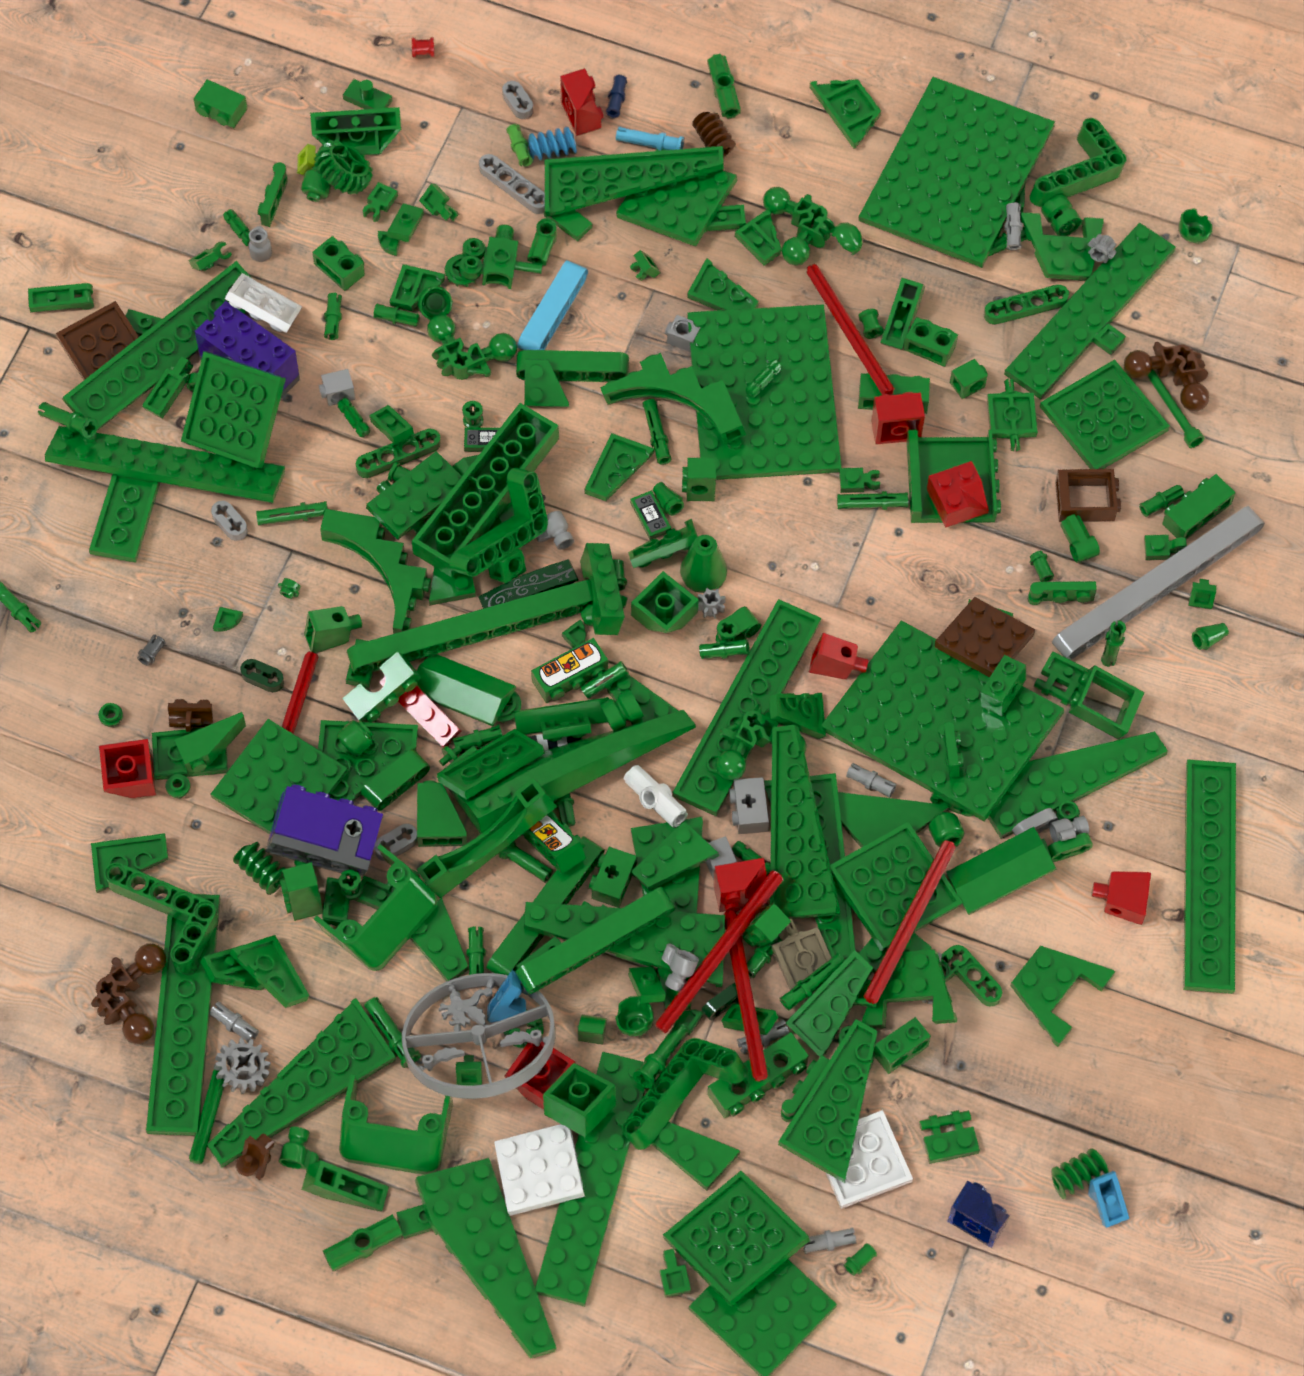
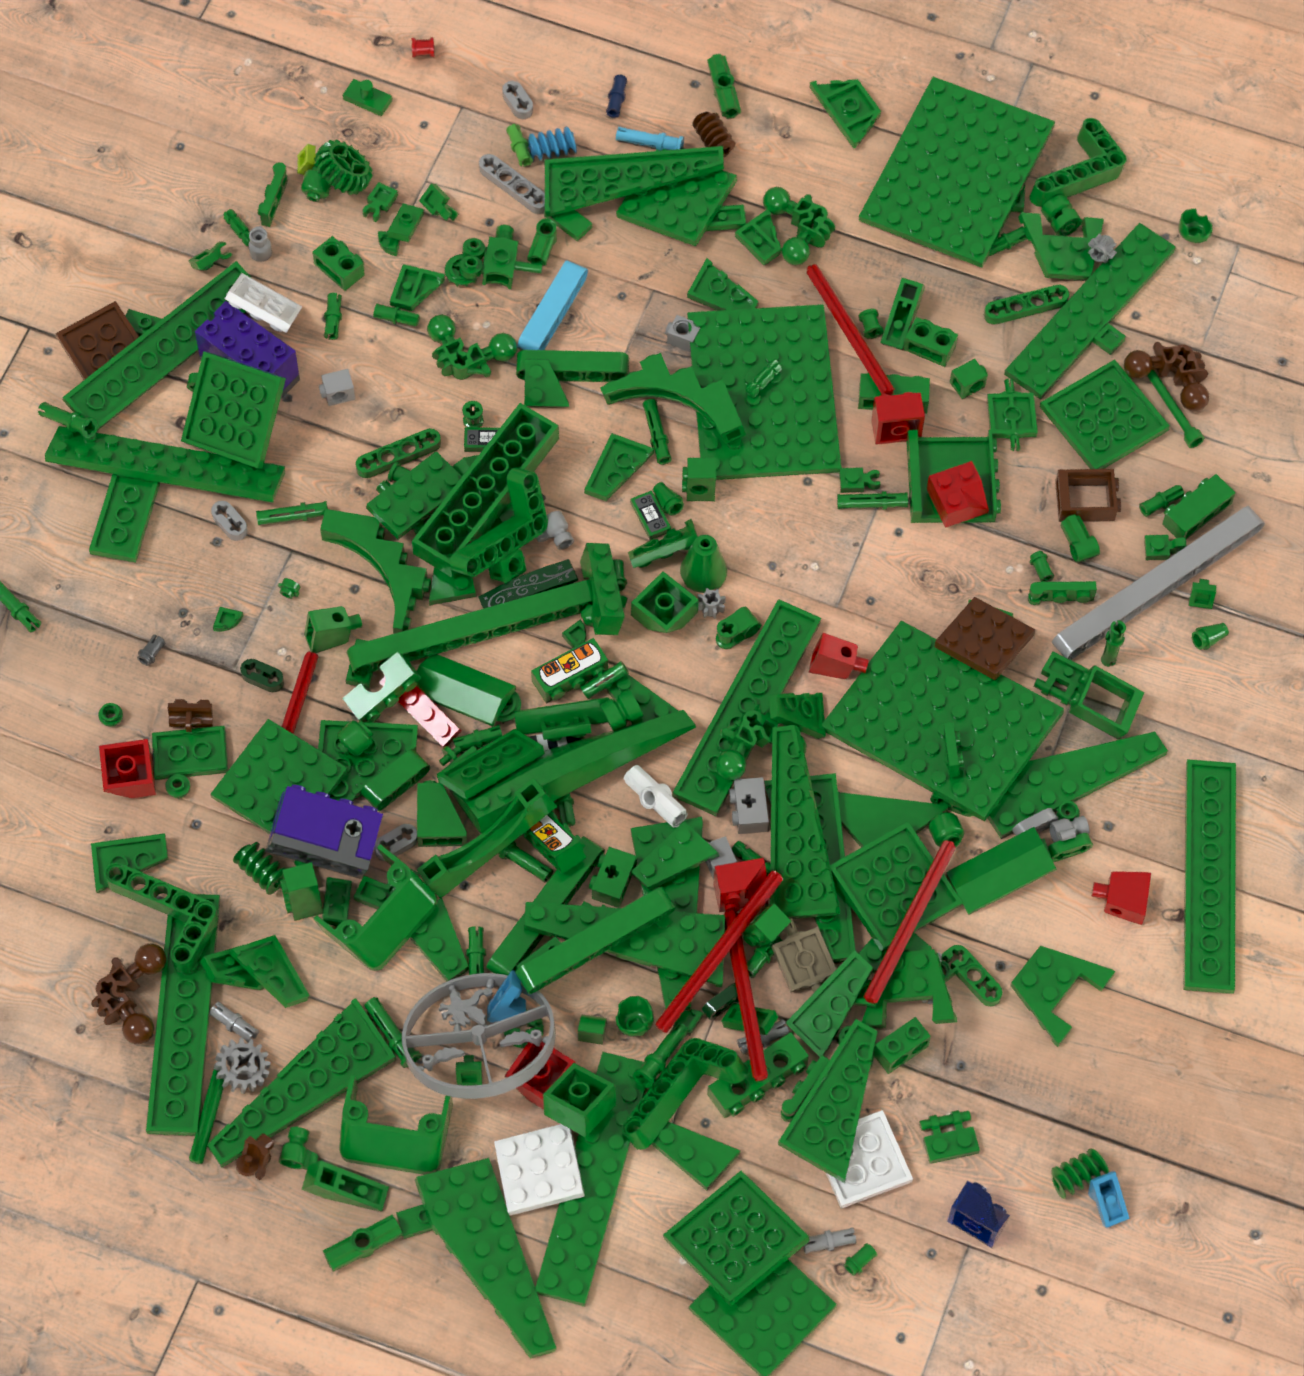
(60, 297): green plate -> none
(168, 388): green hinge -> none
(203, 746): green slope -> none
(220, 104): green brick -> none
(353, 417): green axle -> none
(357, 887): green bush -> none
(364, 129): green wedge -> none
(391, 424): green plate -> none
(434, 302): green hair -> none
(579, 101): red slope -> none
(646, 265): green tile -> none
(646, 984): green plate -> none
(674, 1277): green plate -> none
(682, 966): light grey piece -> none
(724, 649): green pin -> none
(805, 987): green pin -> none
(848, 237): green hair -> none
(871, 780): light grey pin -> none
(1003, 685): green brick -> none
(1013, 226): light grey pin -> none

